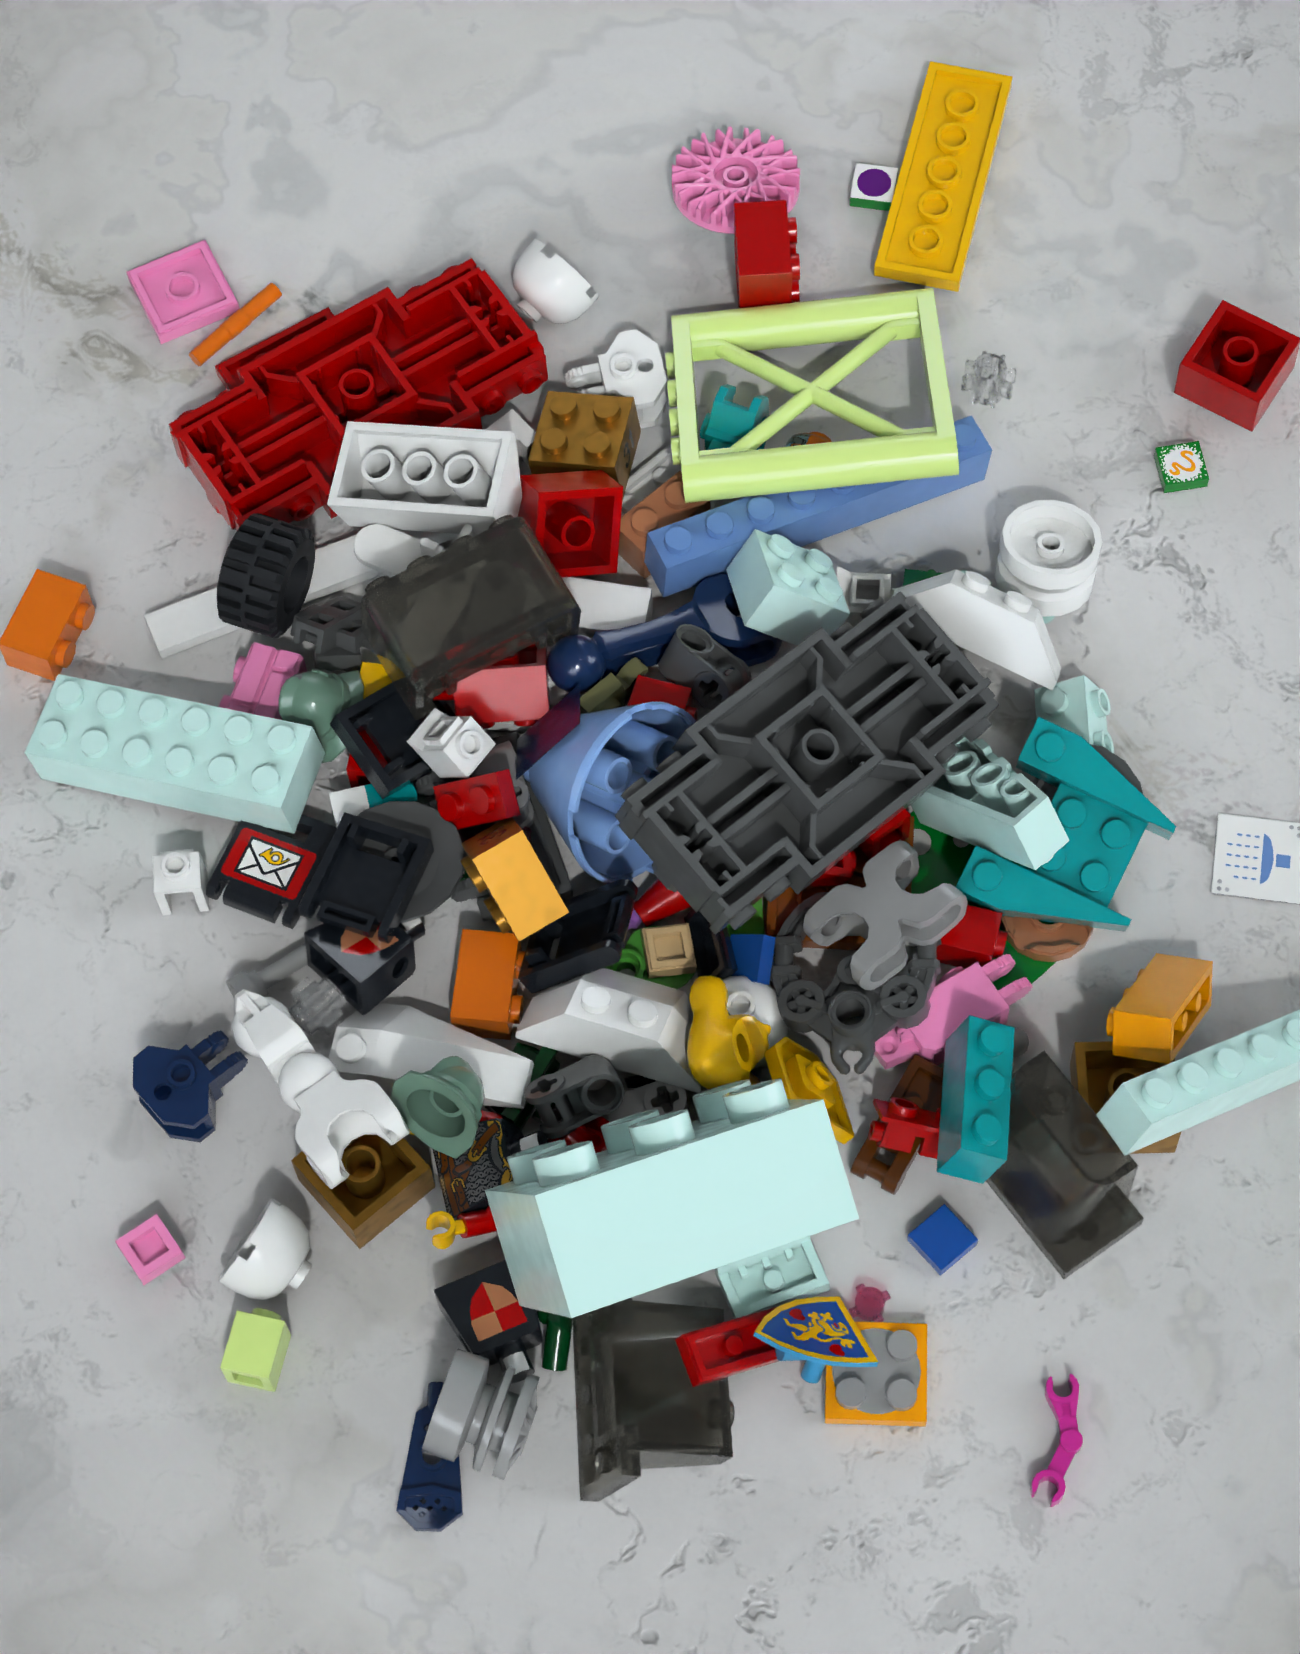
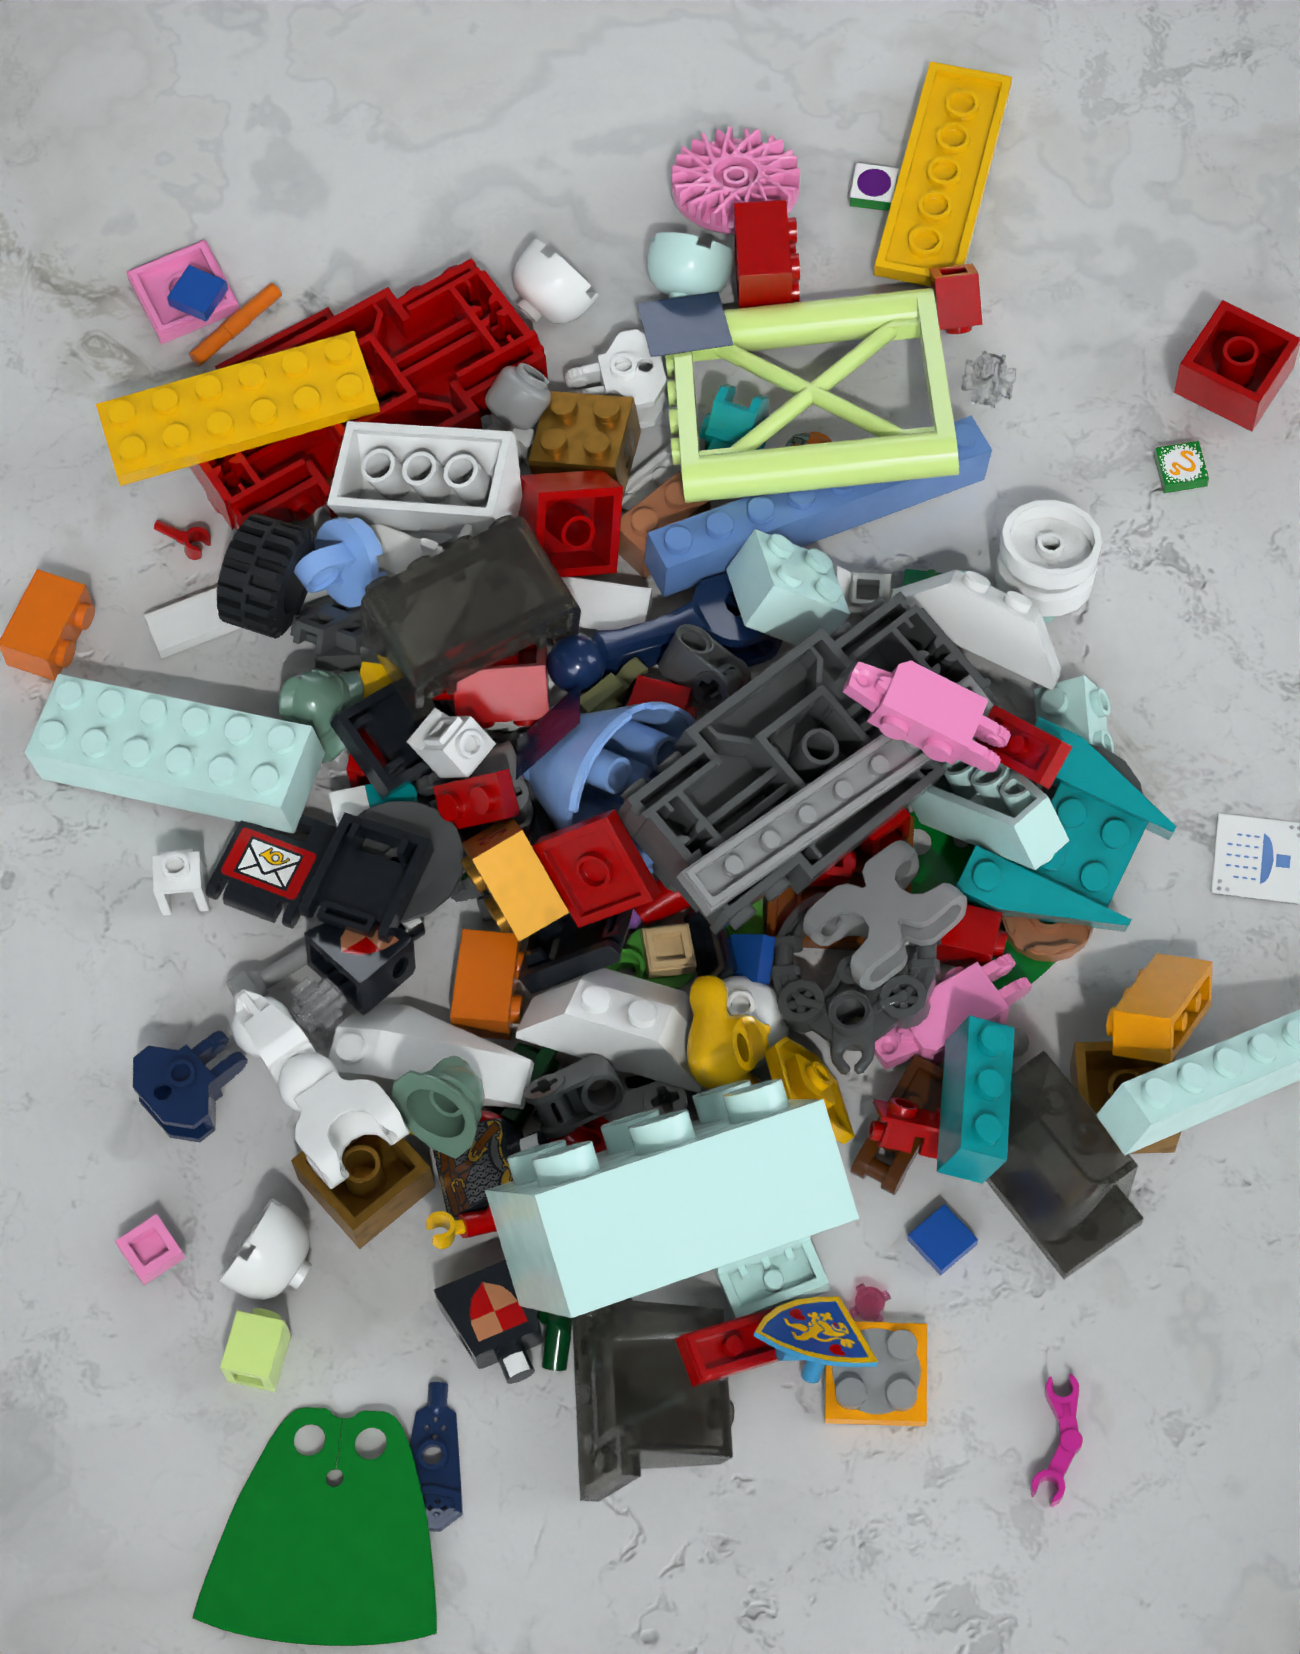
(185, 537): none -> red hand
(197, 293): none -> blue tile
(237, 408): none -> yellow plate
(261, 679): bright pink brick -> none
(322, 1558): none -> green piece
(341, 561): none -> light blue tile
(481, 1414): light grey wheel -> none
(518, 397): none -> light grey head
(596, 868): none -> red plate
(684, 324): none -> sticker
(687, 268): none -> light aqua cylinder
(804, 818): none -> light grey tile
(928, 713): none -> bright pink hinge
(957, 297): none -> red brick
(1029, 748): none -> red plate

